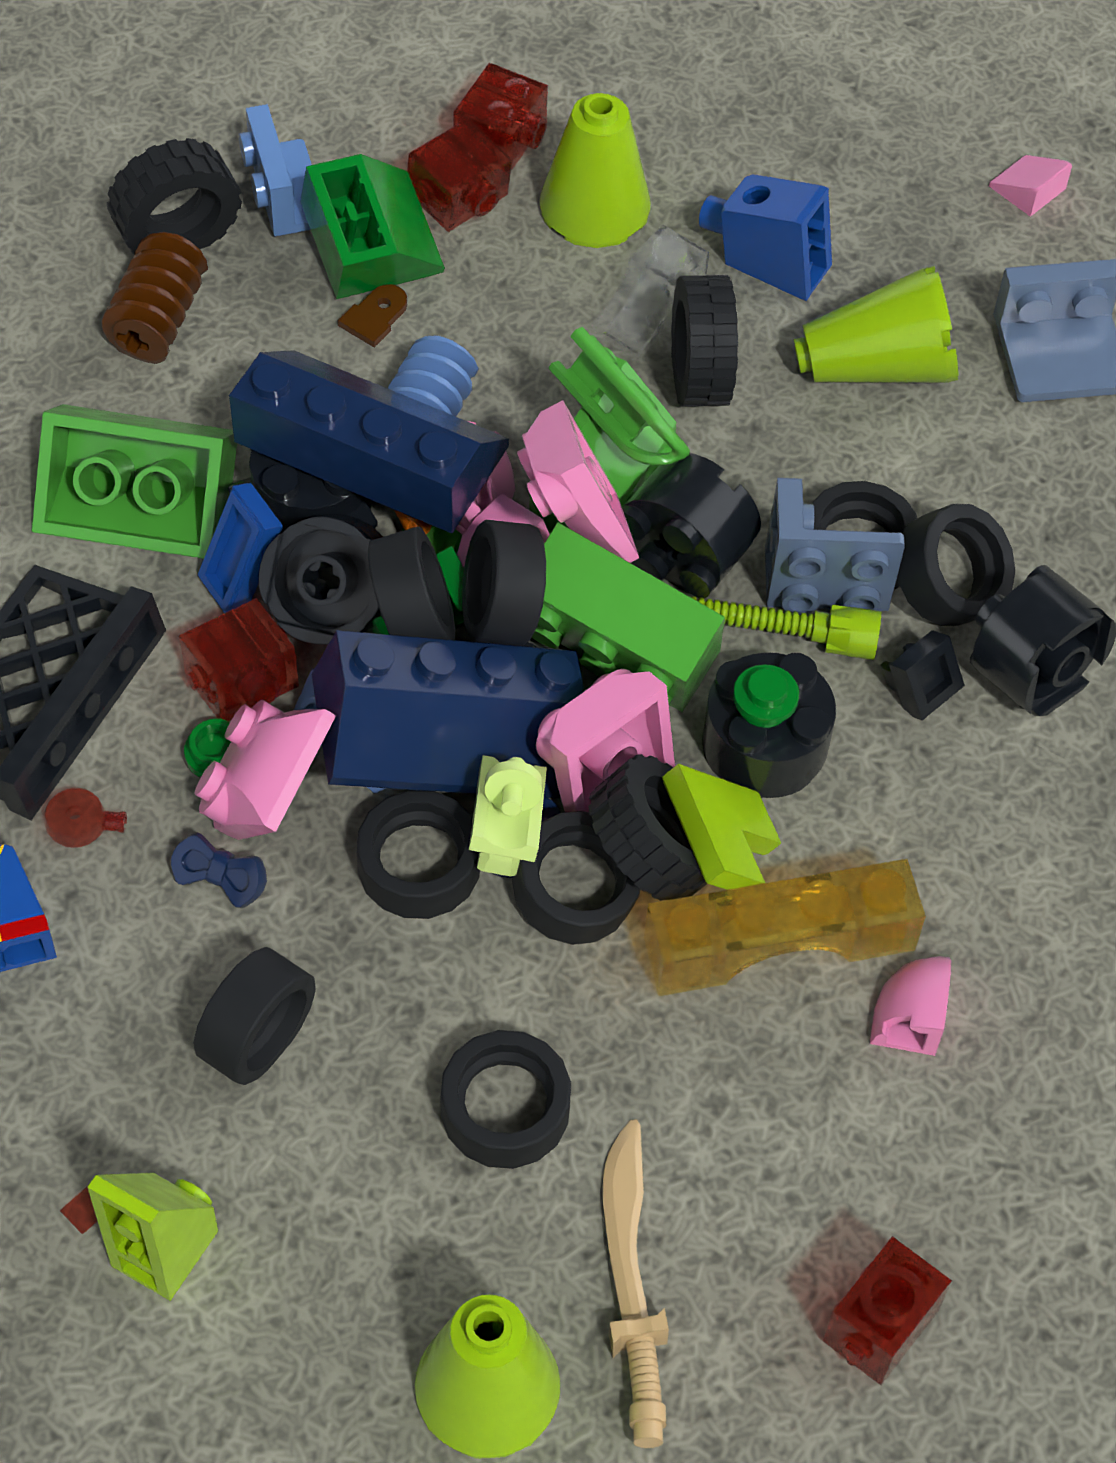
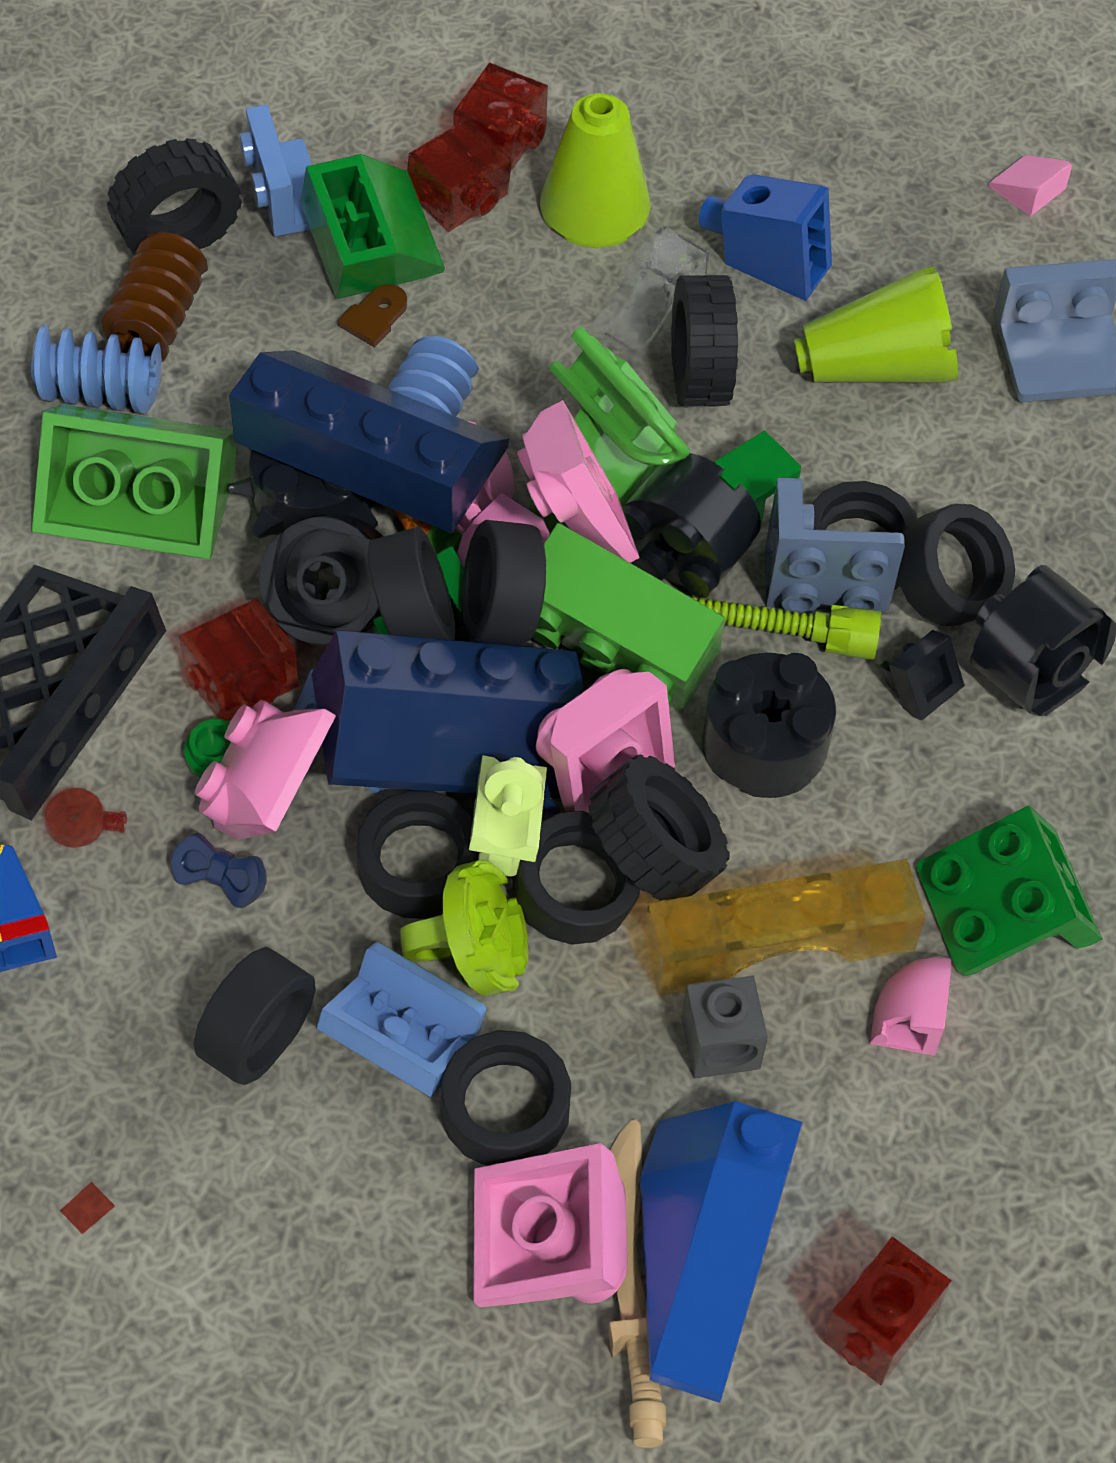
(95, 372): none -> medium blue piece
(153, 1227): lime slope -> none
(238, 546): blue tile -> none
(402, 1018): none -> medium blue bracket
(477, 930): none -> lime tile
(487, 1380): lime cone -> none
(550, 1228): none -> bright pink slope
(706, 1227): none -> blue wedge
(721, 826): lime tile -> none
(724, 1026): none -> dark grey brick
(757, 467): none -> green panel
(766, 695): green plate -> none
(1005, 892): none -> green bracket

